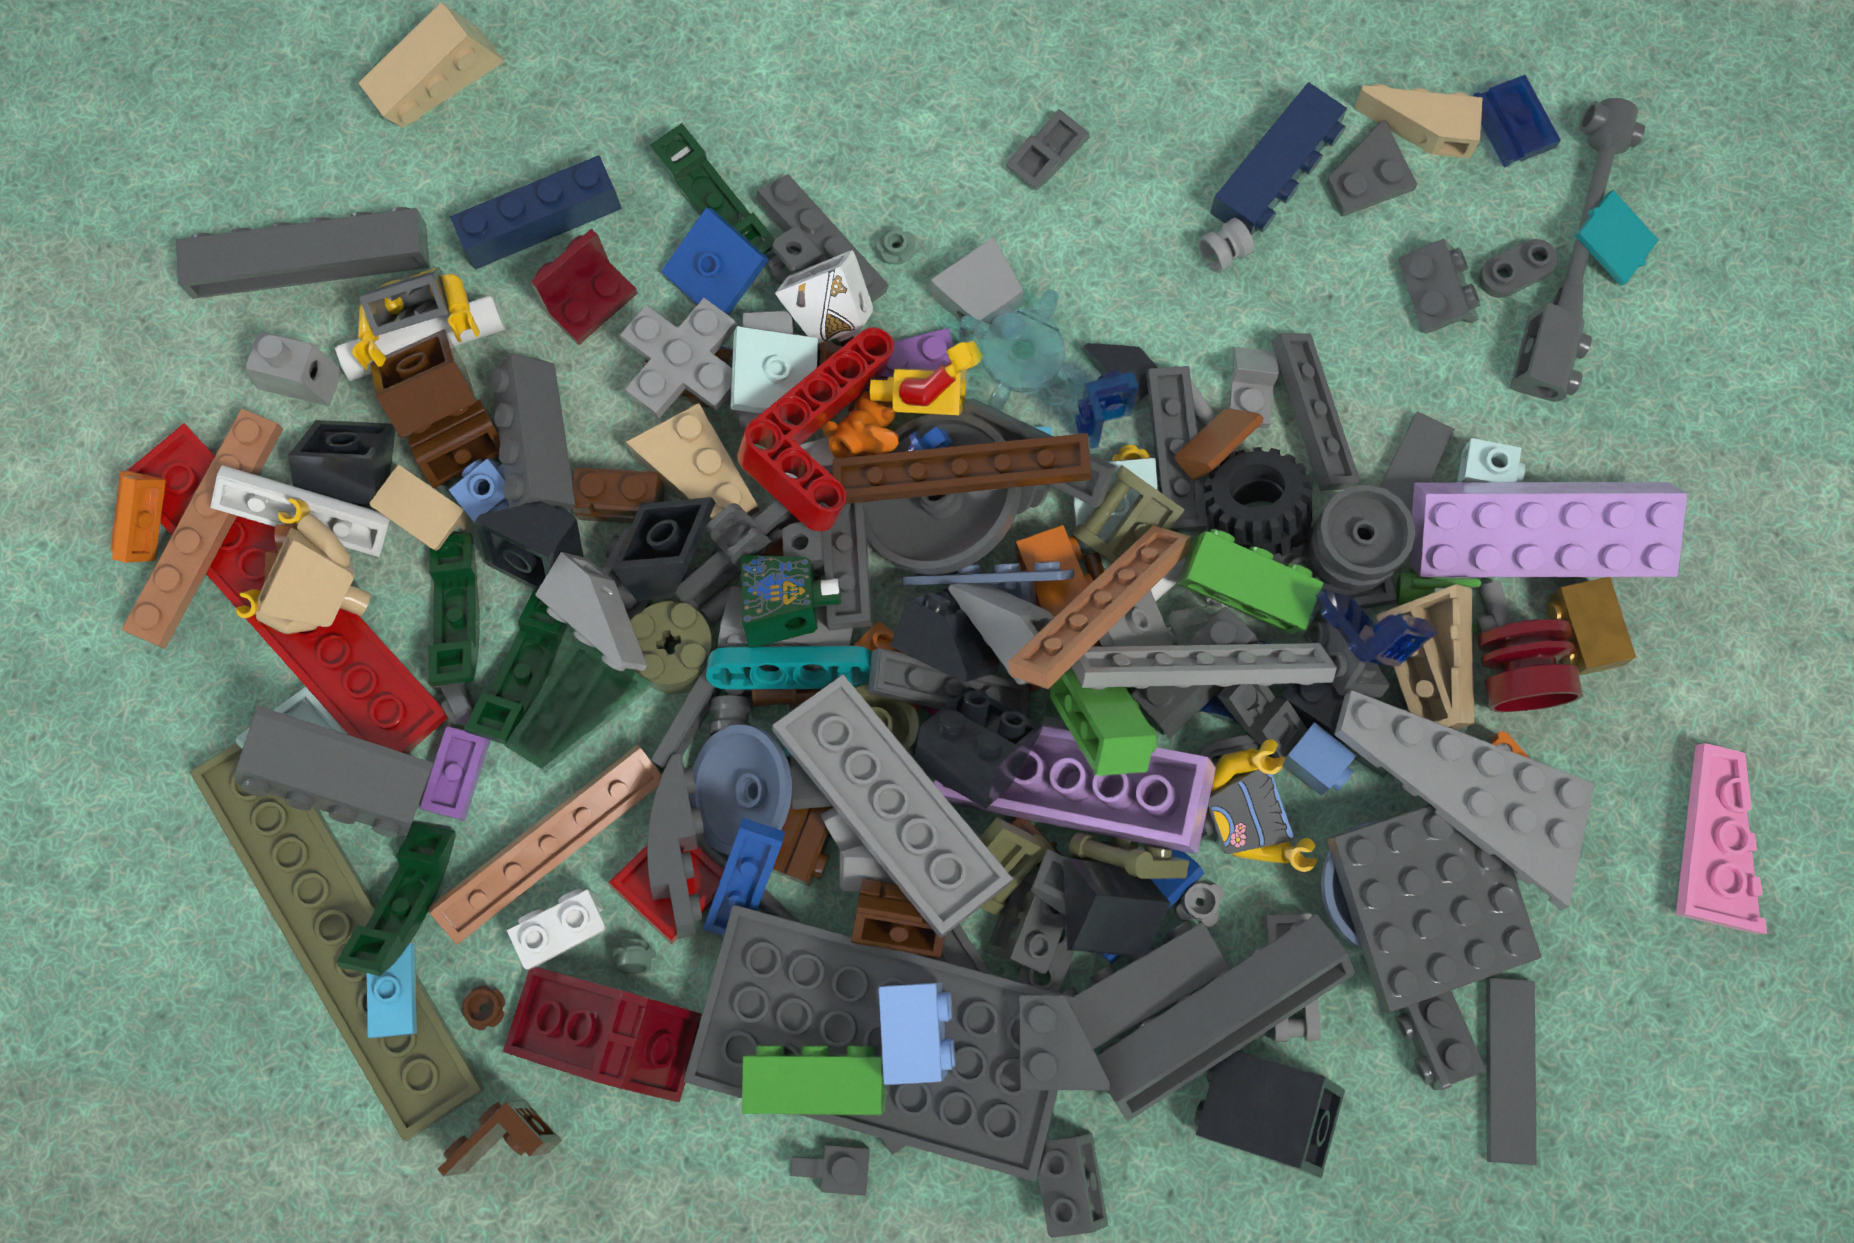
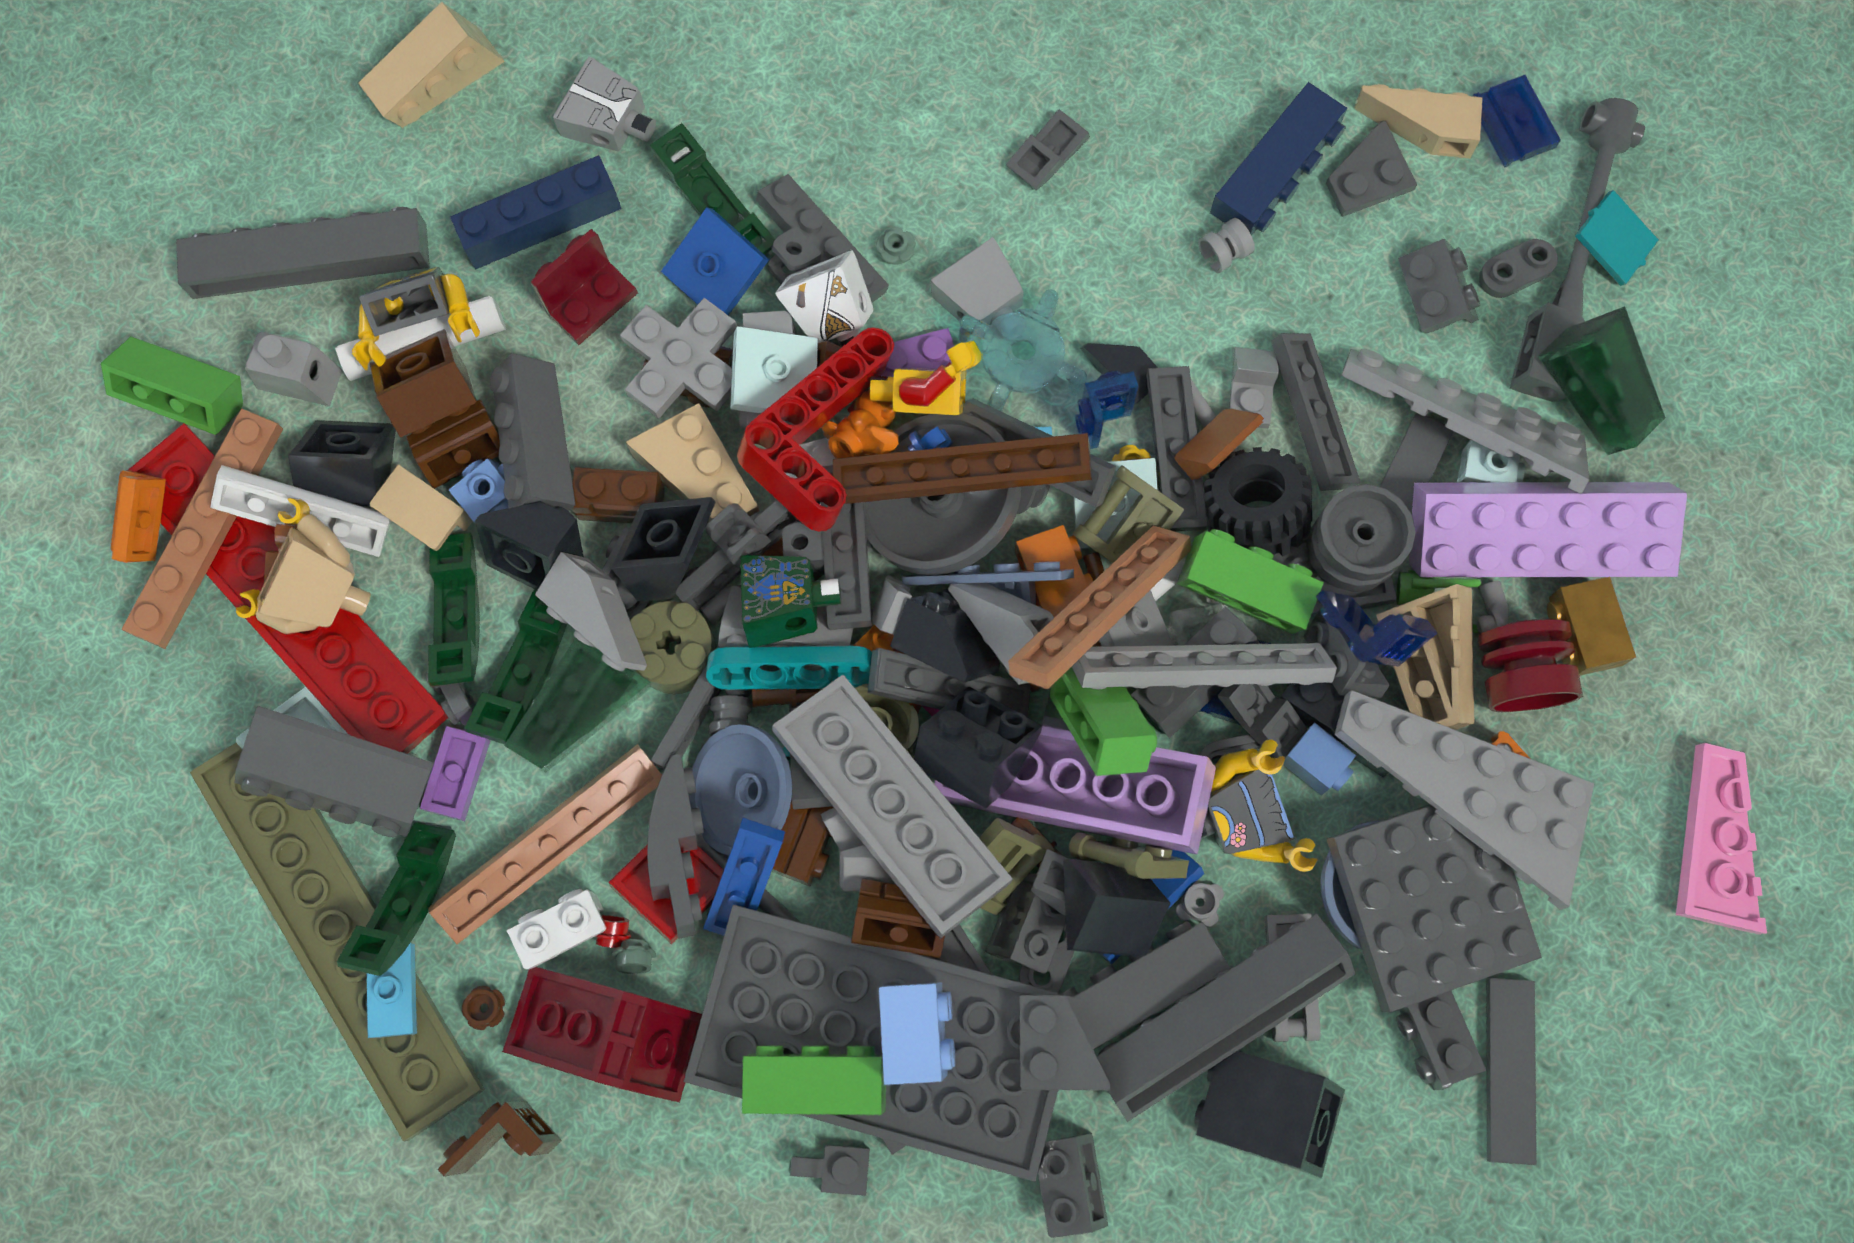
(172, 385): none -> bright green brick
(602, 109): none -> light grey torso
(615, 931): none -> red plate
(890, 604): none -> light grey slope
(1478, 417): none -> light grey wing
(1606, 380): none -> clear green wedge

